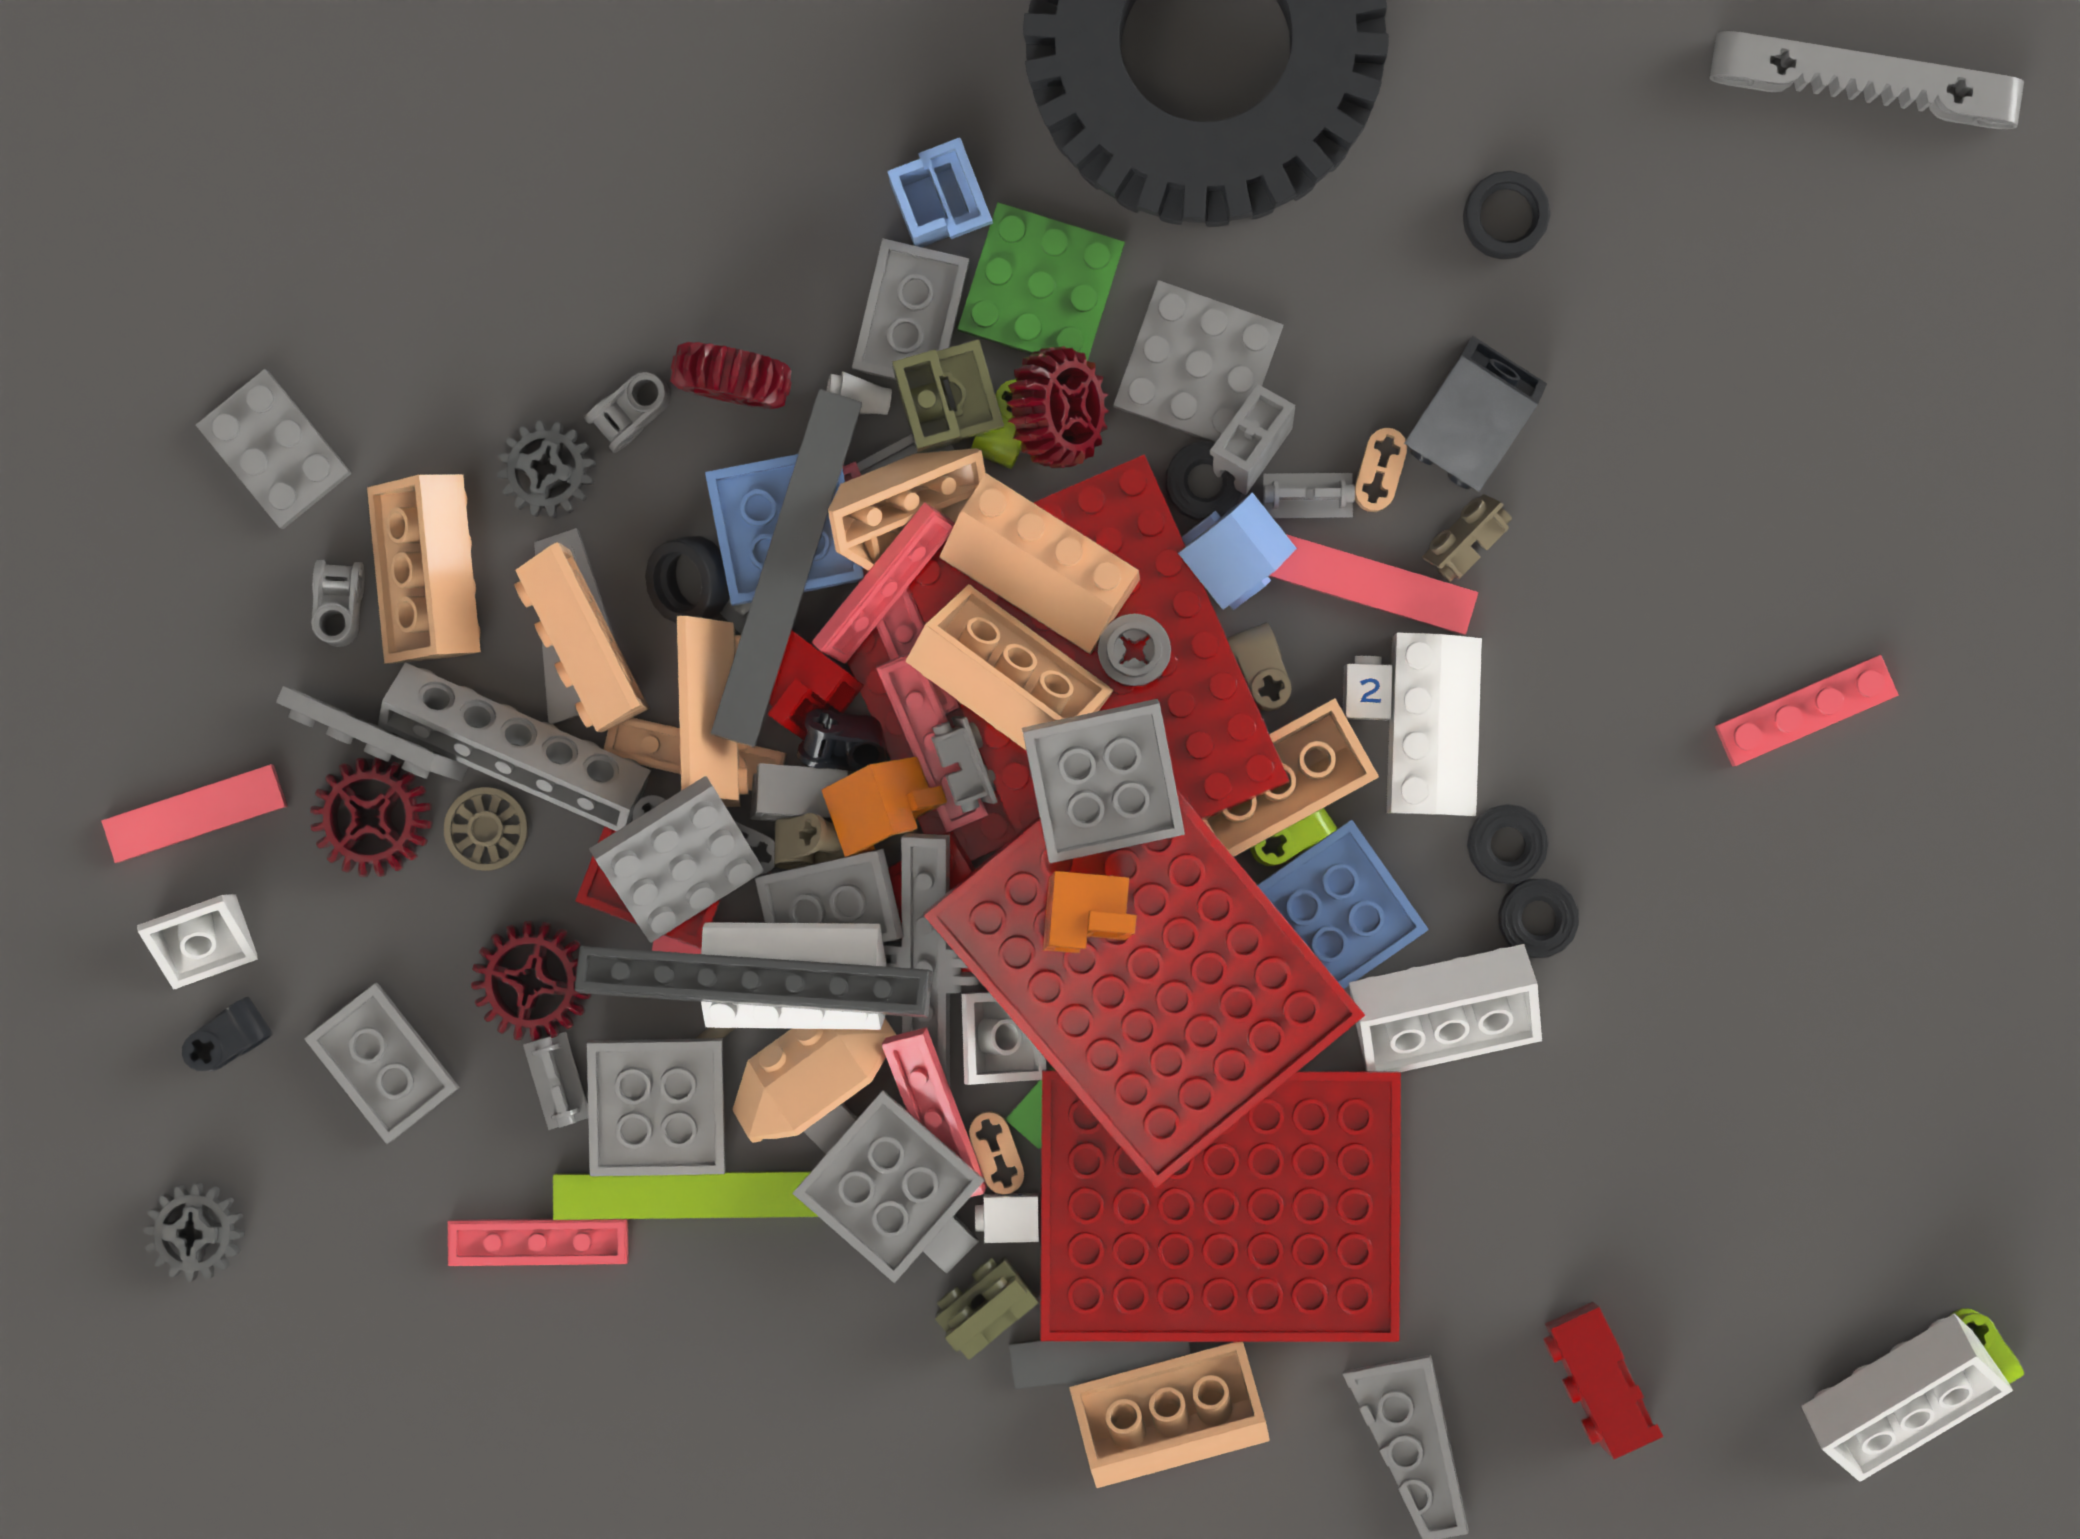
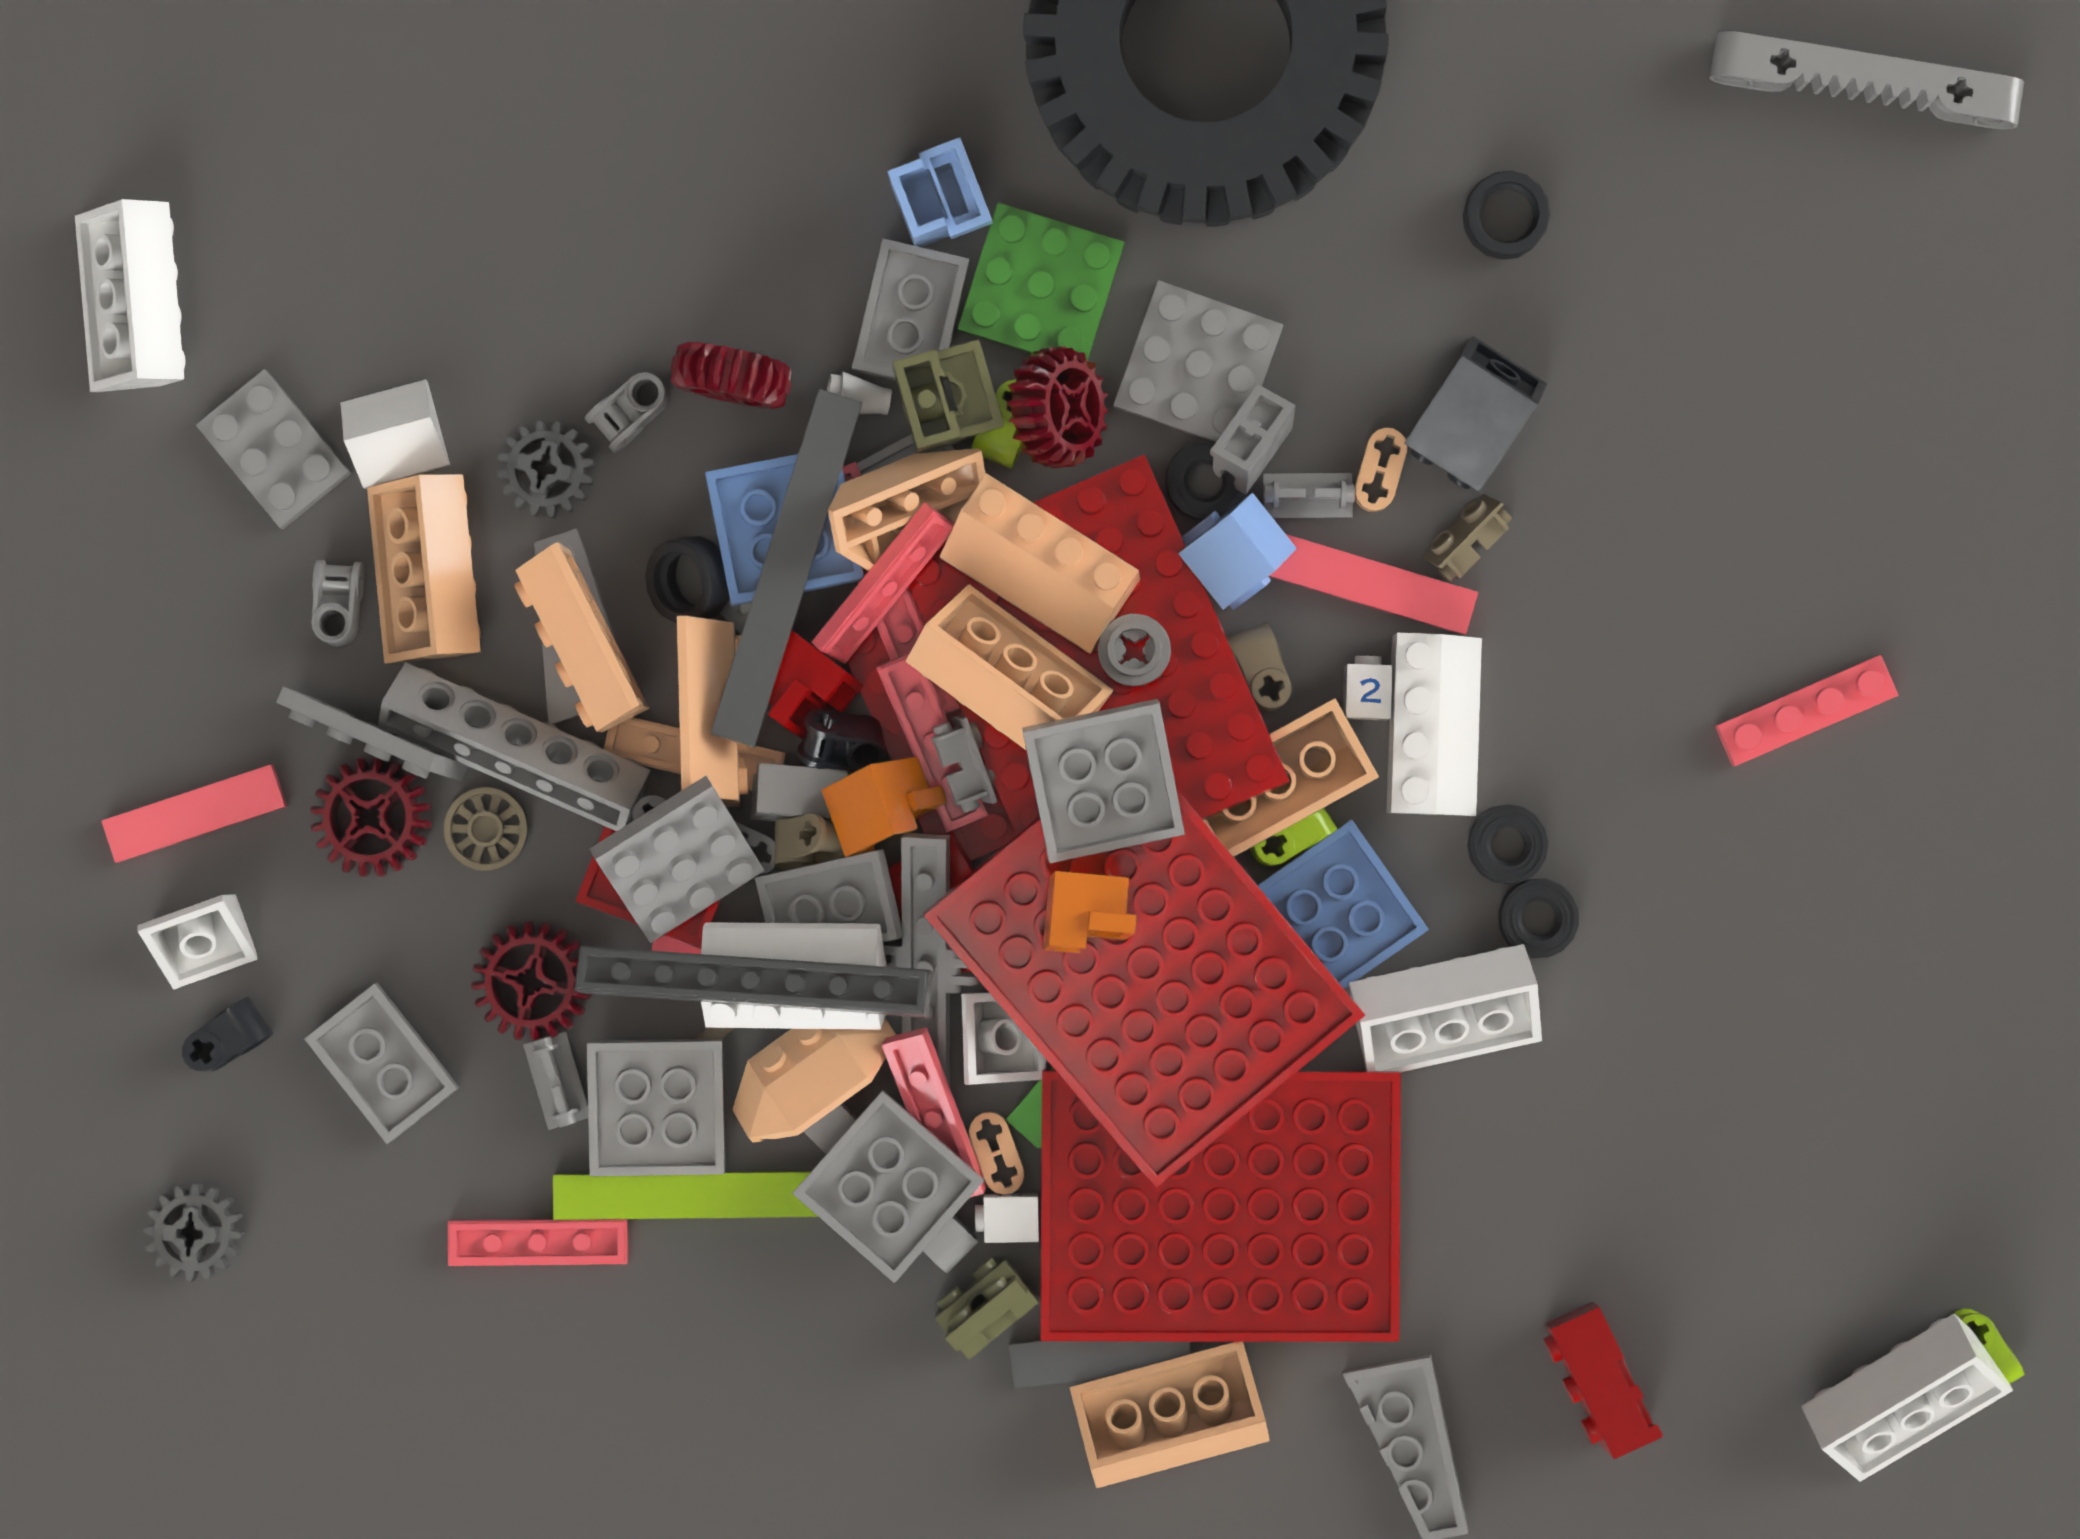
(129, 295): none -> white slope
(393, 434): none -> white slope

